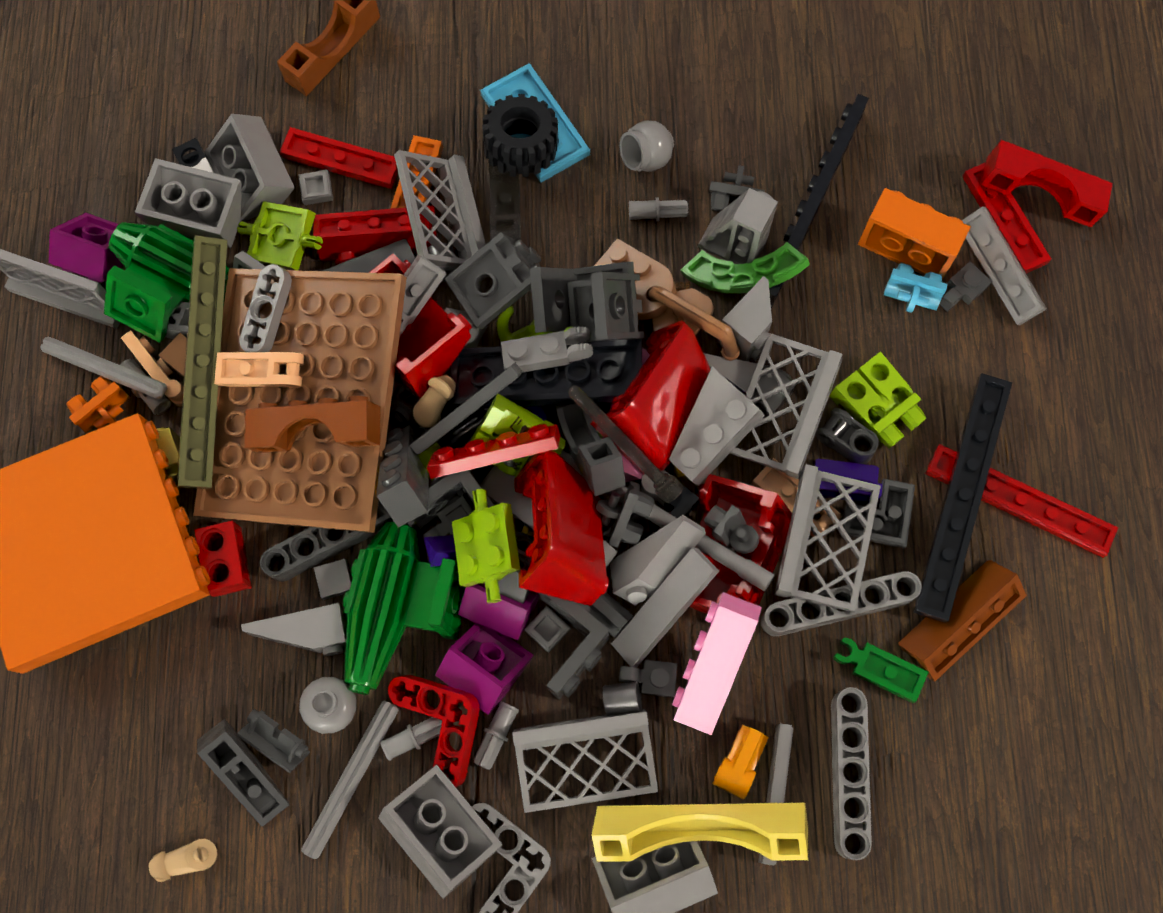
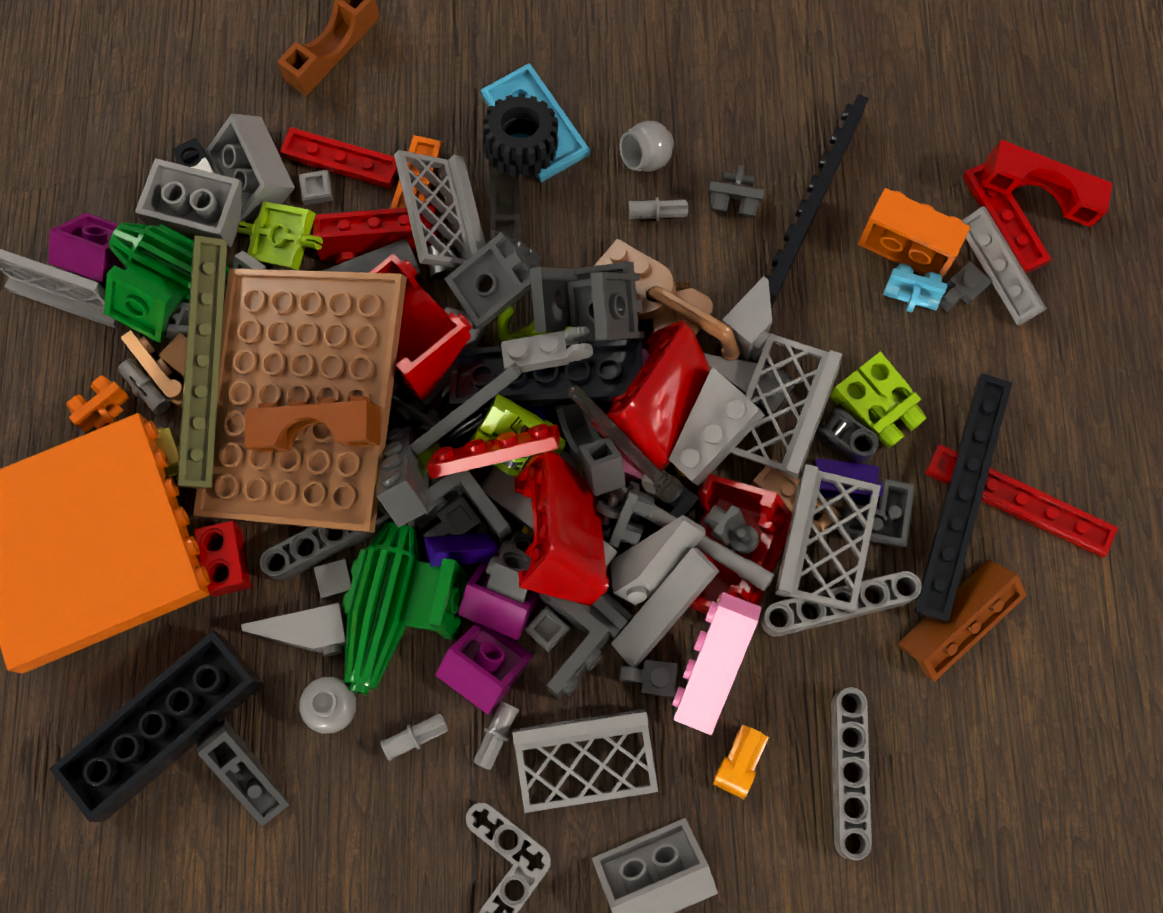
(104, 367): light grey axle -> none
(155, 727): none -> black brick
(186, 859): tan piece -> none
(258, 299): light grey beam -> none
(258, 369): light nougat plate -> none
(277, 745): dark grey hinge -> none
(349, 780): light grey axle -> none
(421, 283): light grey hinge -> none
(430, 406): tan piece -> none
(439, 831): light grey slope -> none
(448, 713): red beam -> none
(485, 545): lime plate -> none
(622, 698): flat silver beam -> none
(741, 228): light grey wedge -> none
(741, 278): bright green tile -> none
(768, 828): light yellow arch -> none
(778, 771): light grey tile -> none
(884, 670): green plate -> none

